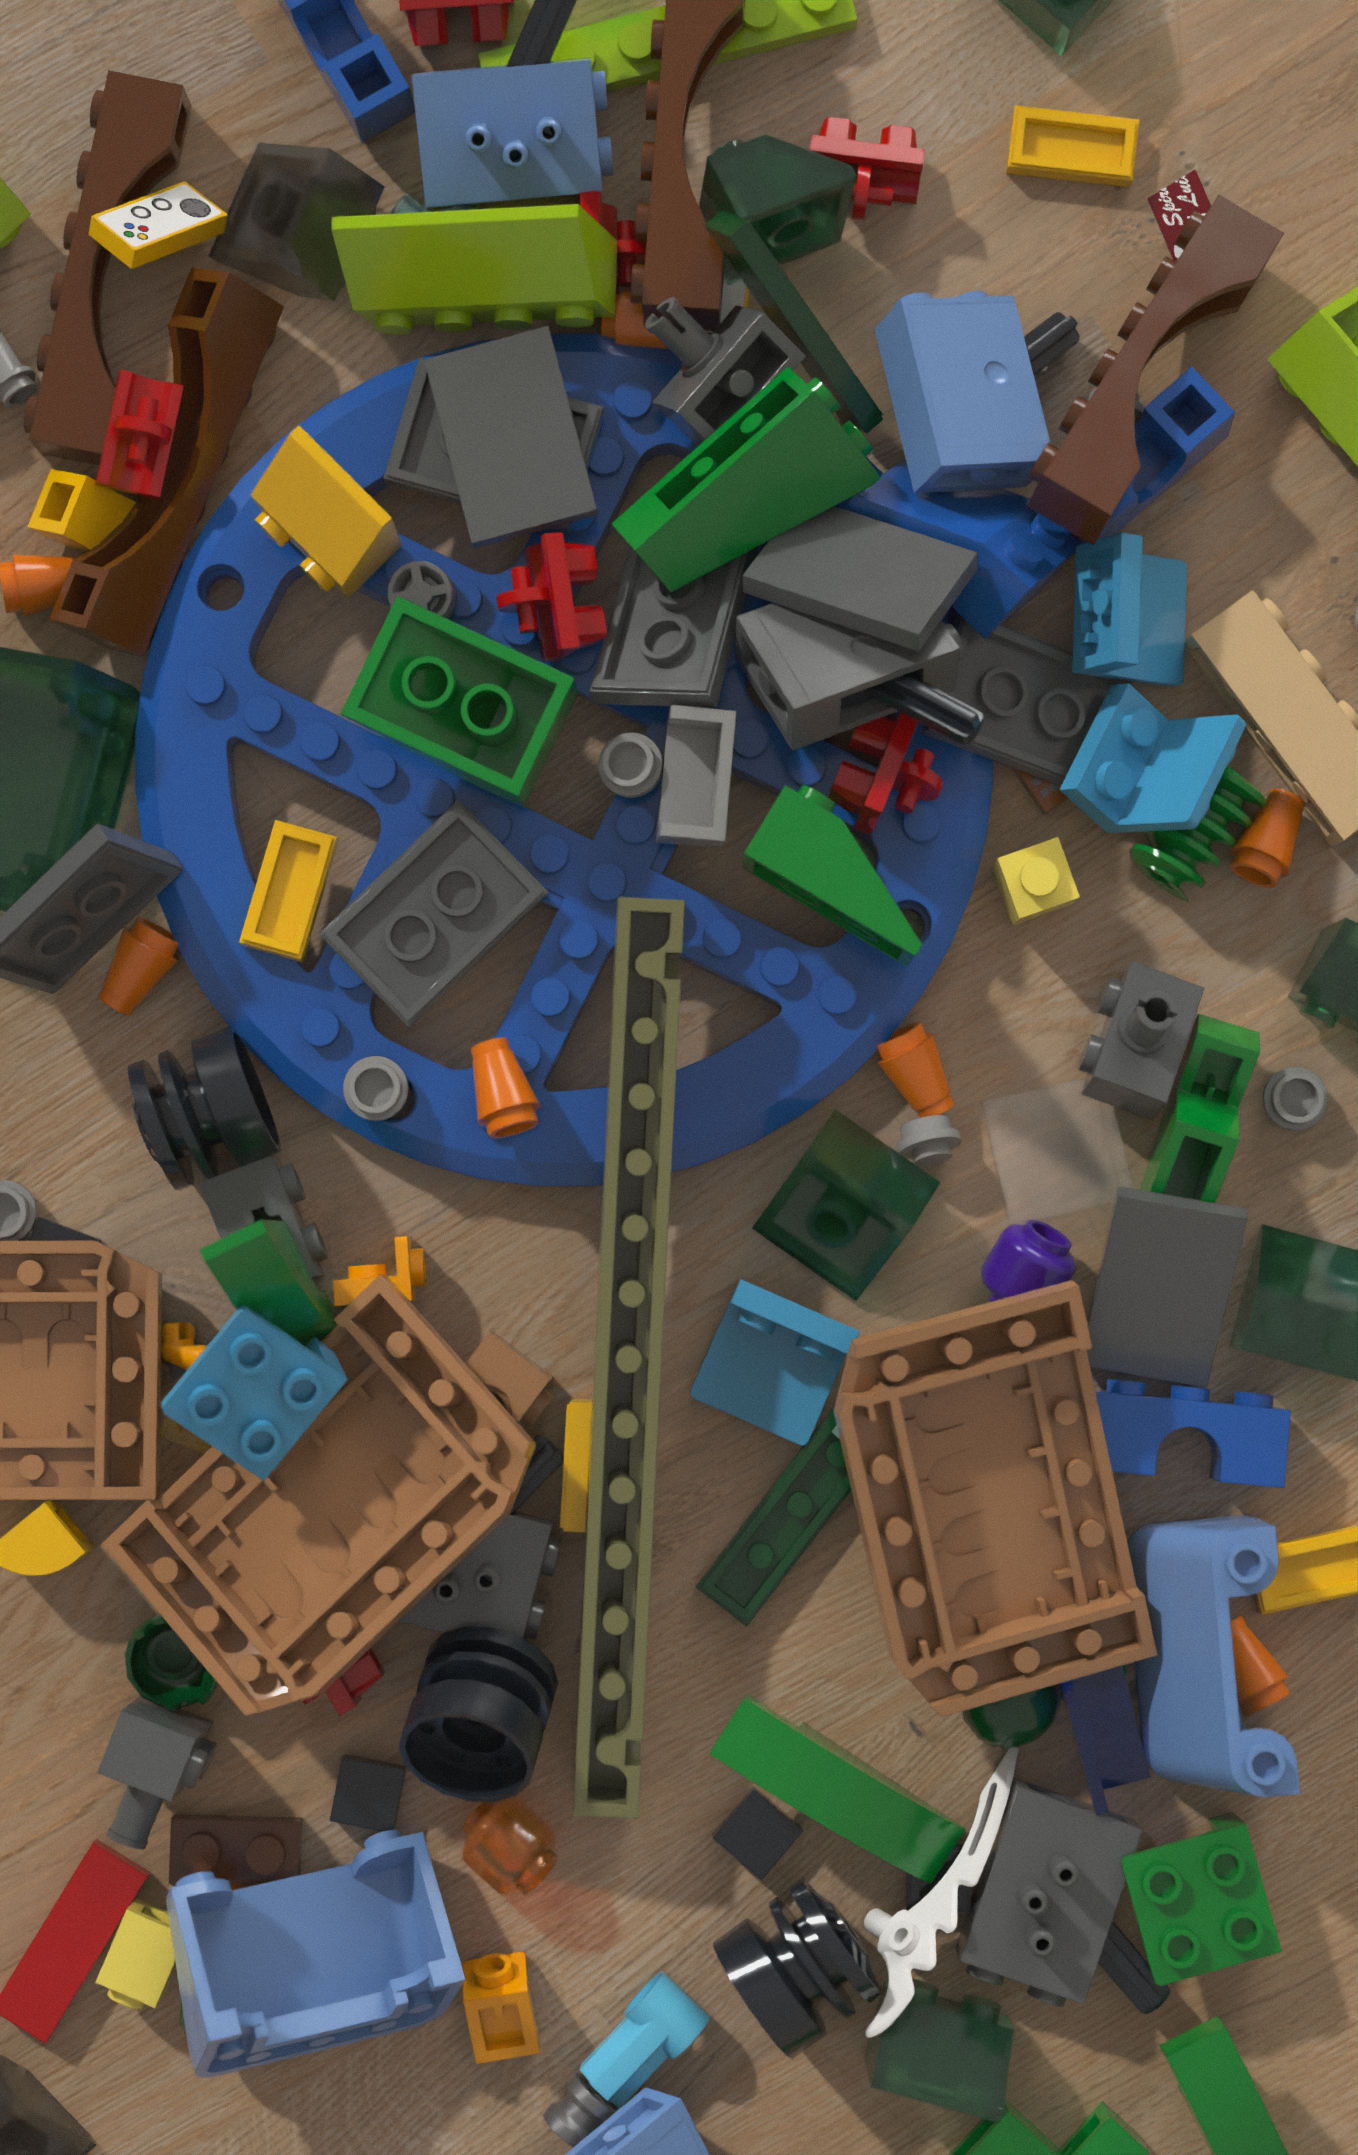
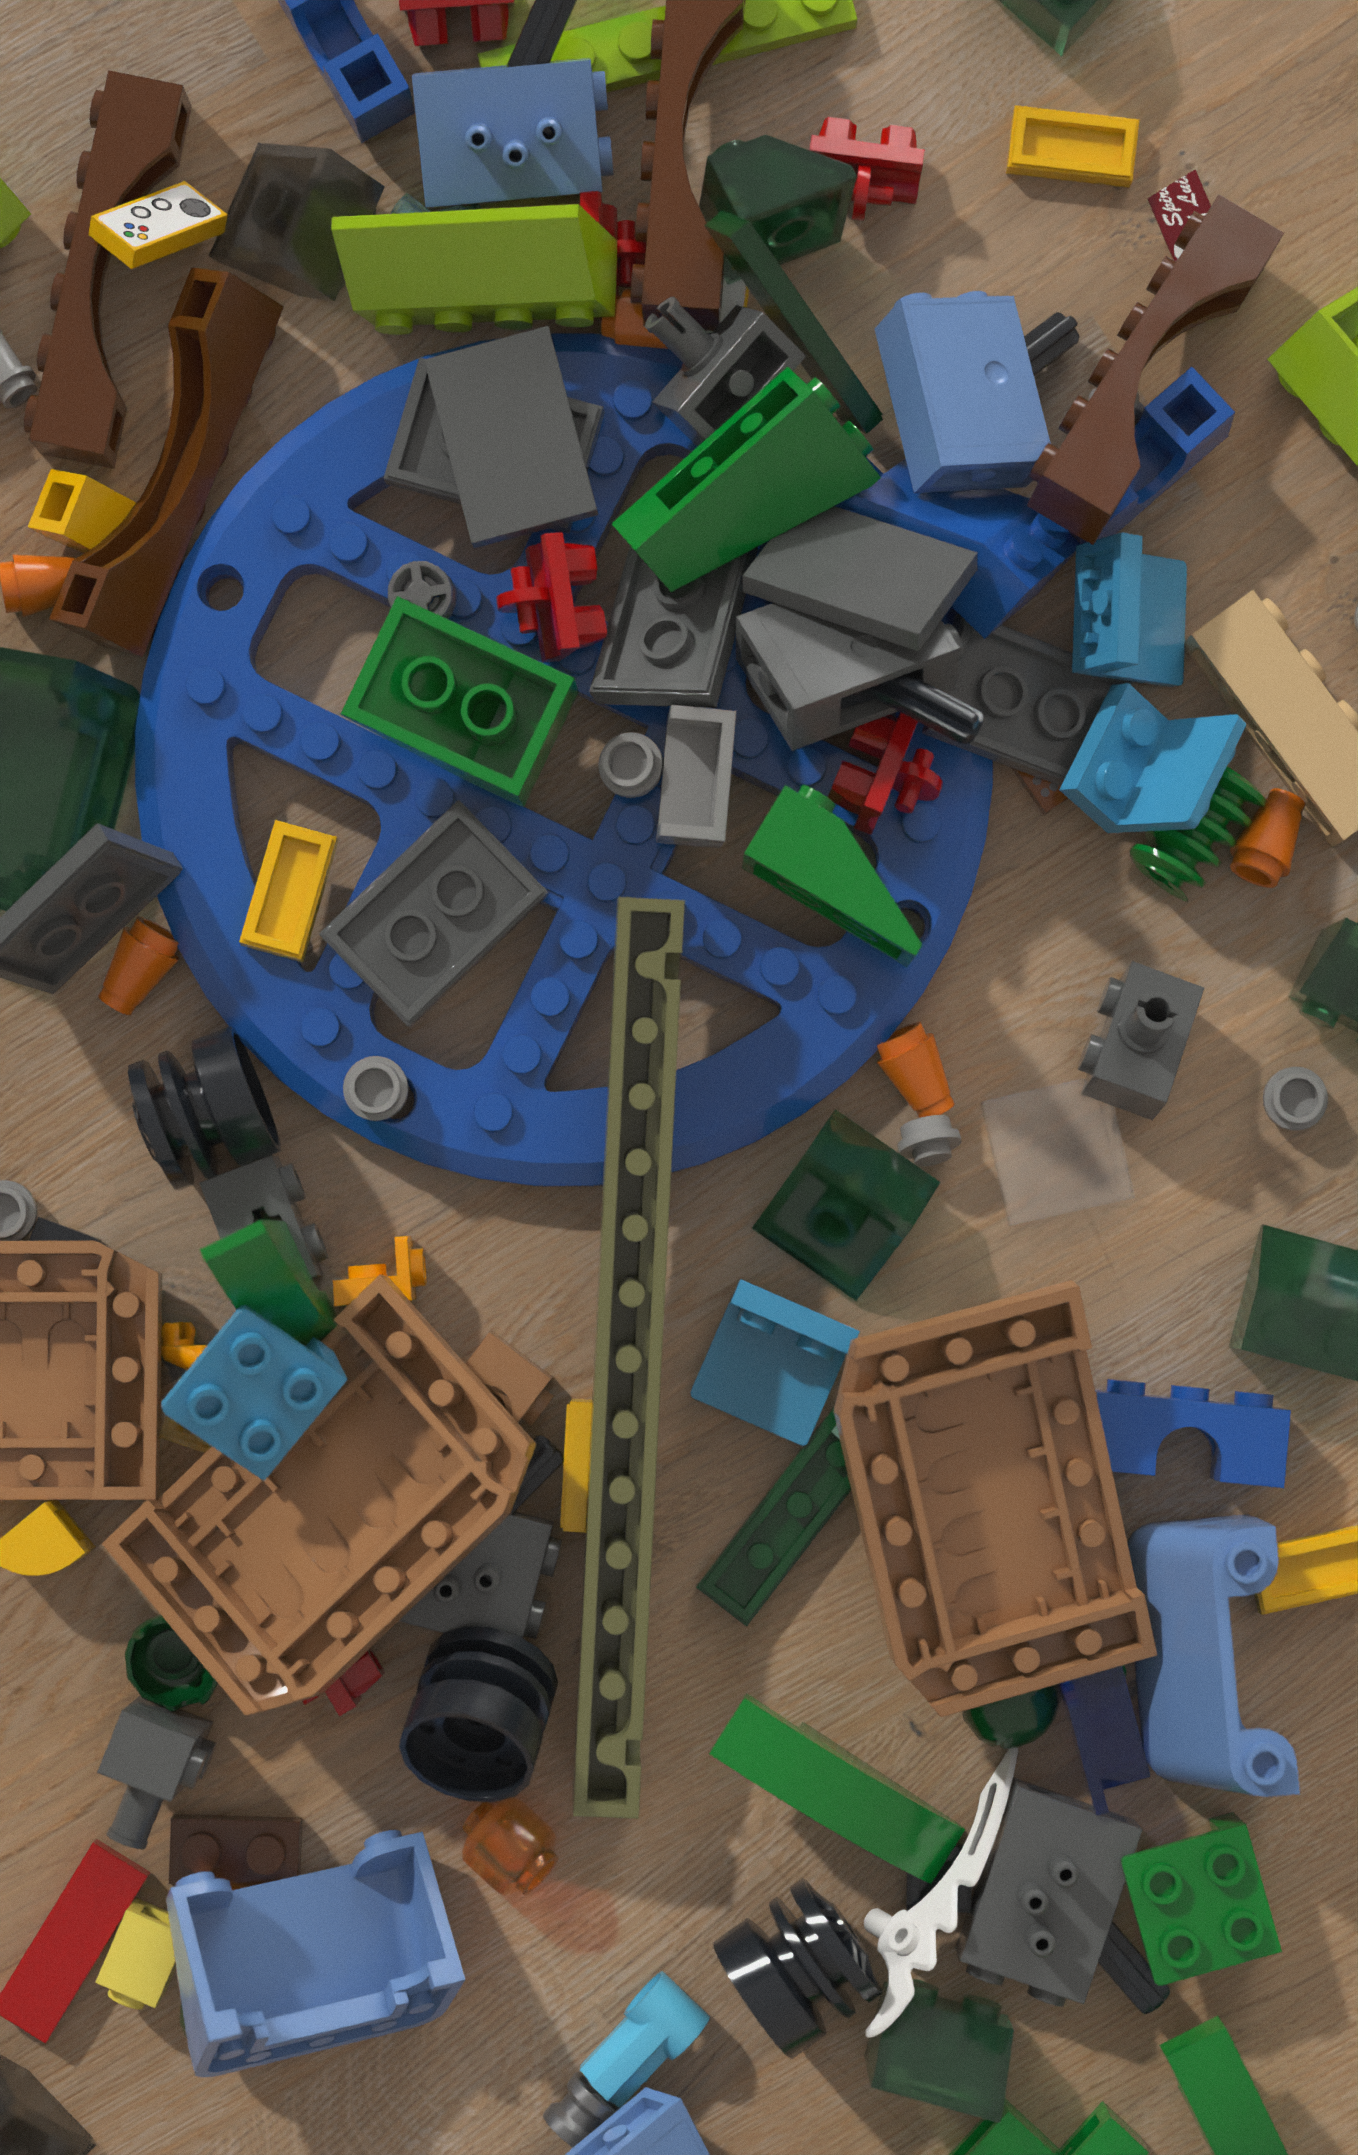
(139, 435): red hips -> none
(324, 515): yellow slope -> none
(368, 1793): black tile -> none
(499, 2007): light orange bracket -> none
(502, 1090): orange cone -> none
(757, 1833): black tile -> none
(1027, 1260): dark purple head -> none
(1035, 881): light yellow brick -> none
(1164, 1285): dark grey tile -> none
(1202, 1112): green slope -> none
(1256, 1671): orange cone -> none

